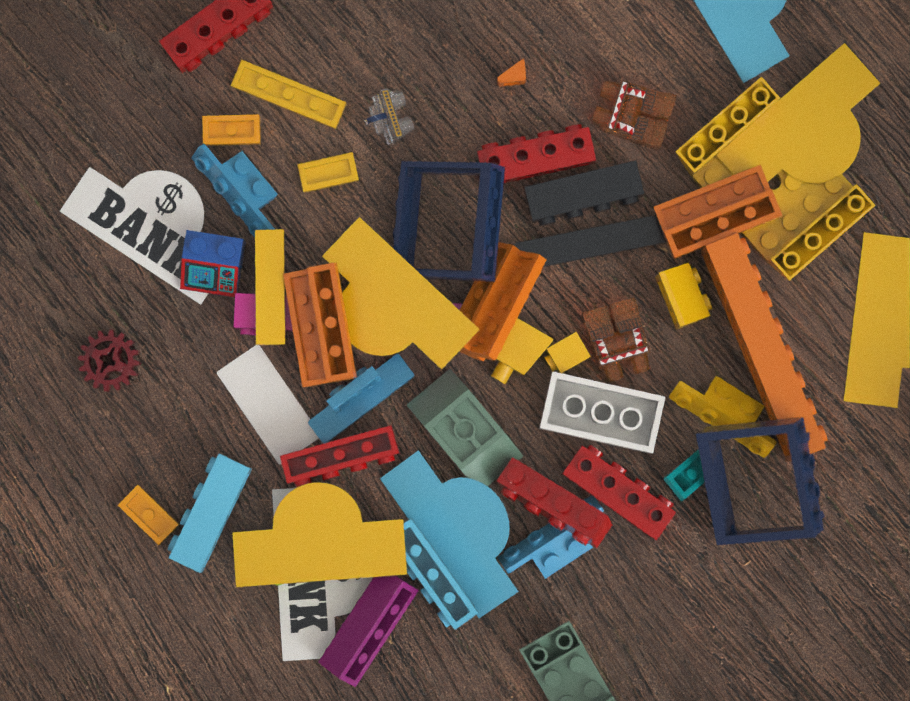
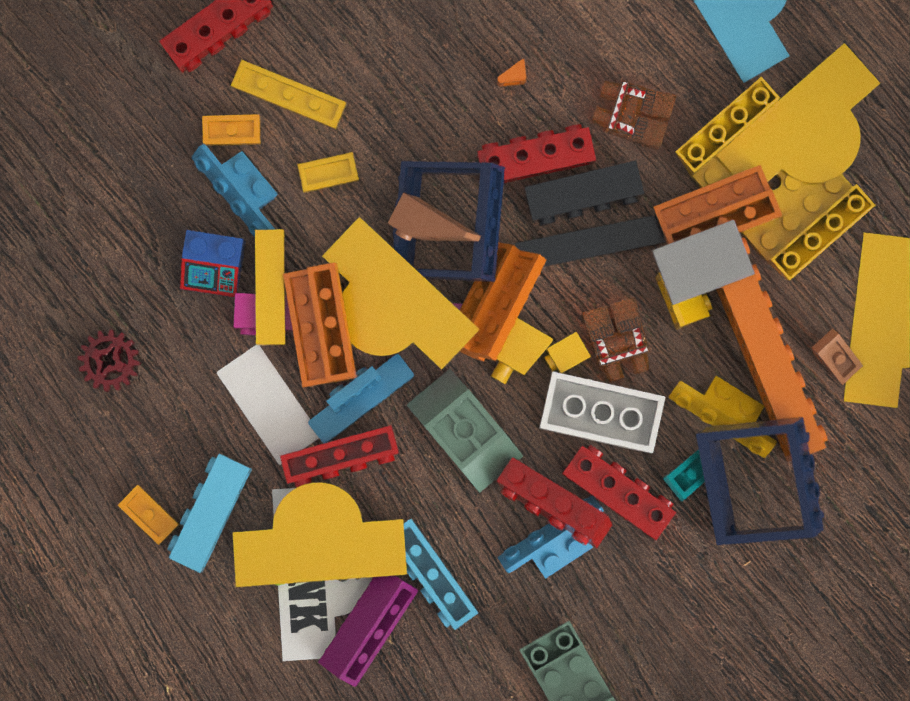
(142, 219): white sticker -> none
(385, 118): clear hips -> none
(425, 222): none -> nougat slope
(461, 523): medium azure sticker -> none
(703, 262): none -> light grey tile
(836, 356): none -> nougat slope

